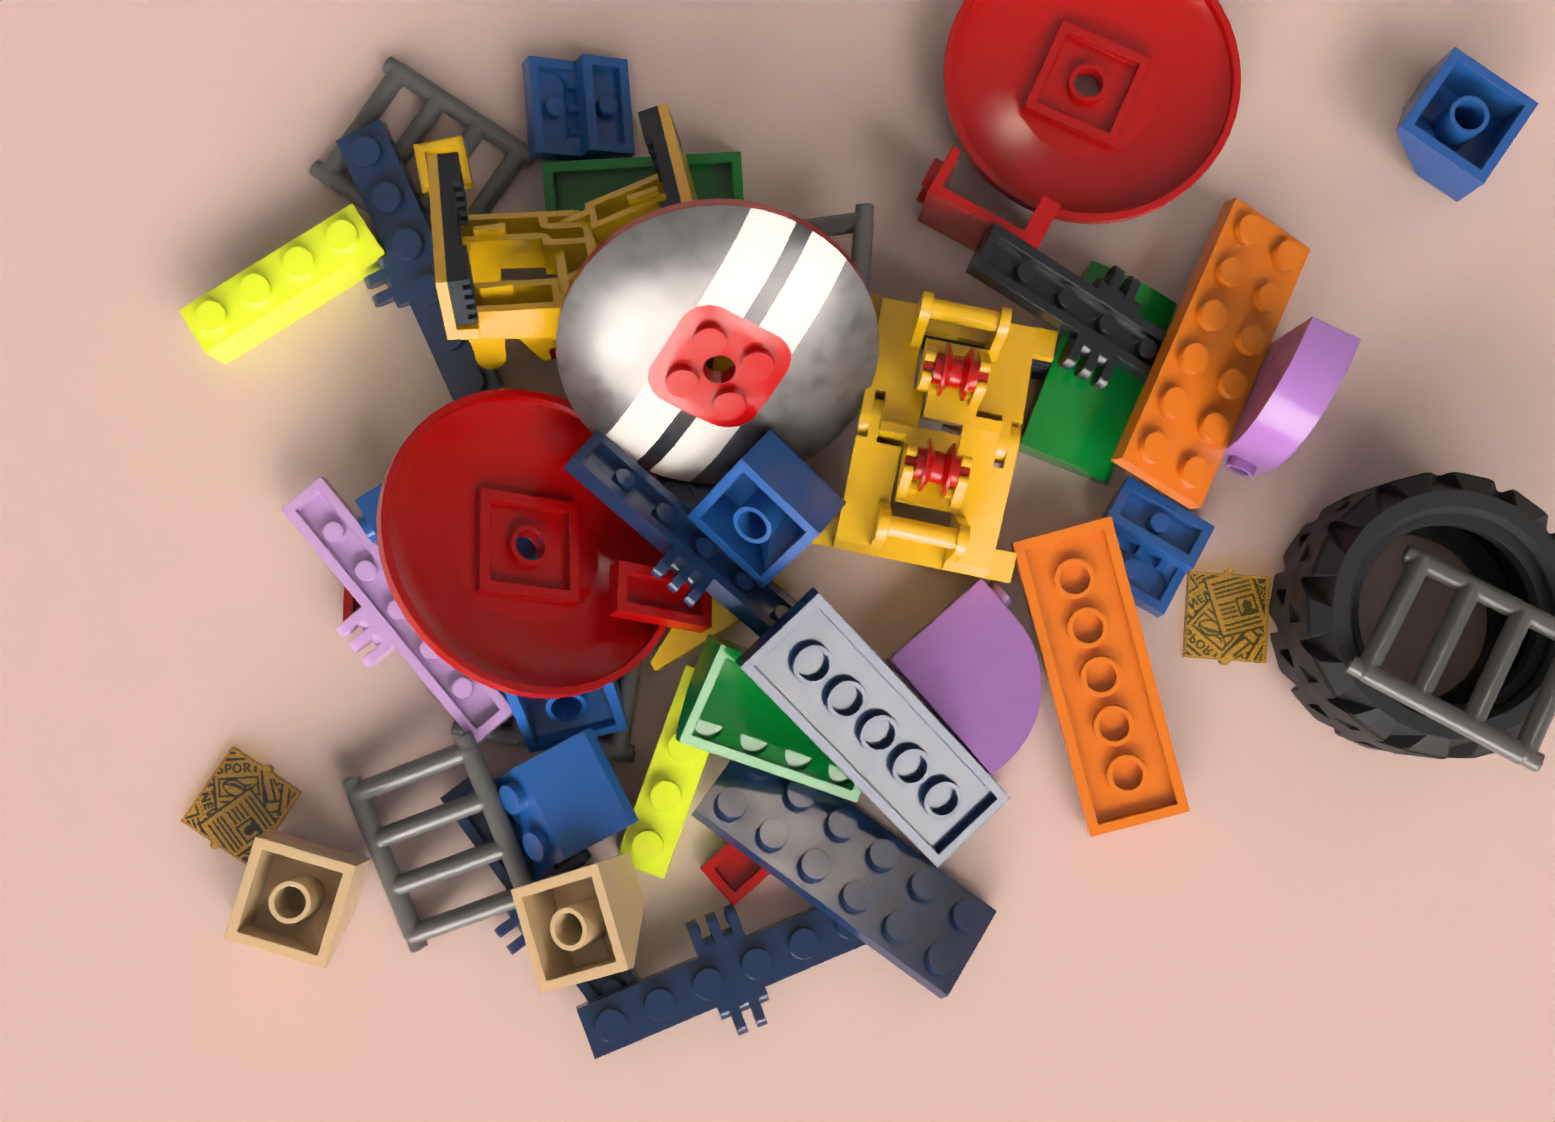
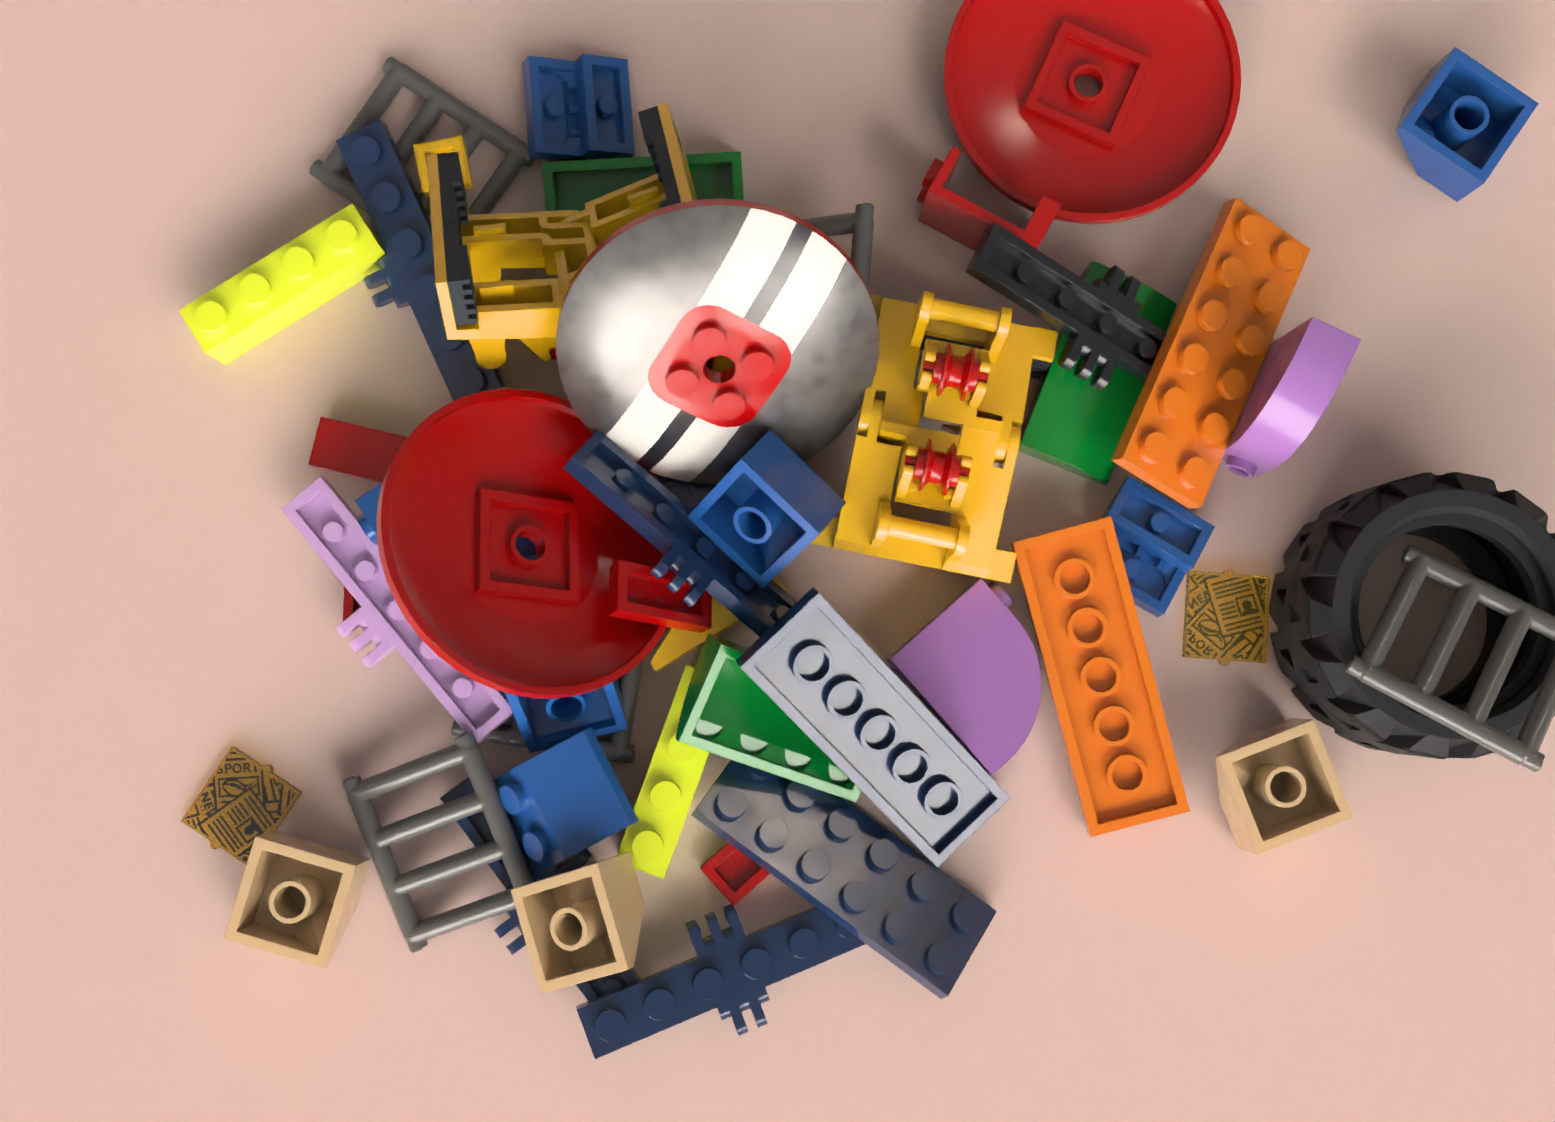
(353, 449): none -> red tile
(1279, 786): none -> tan slope

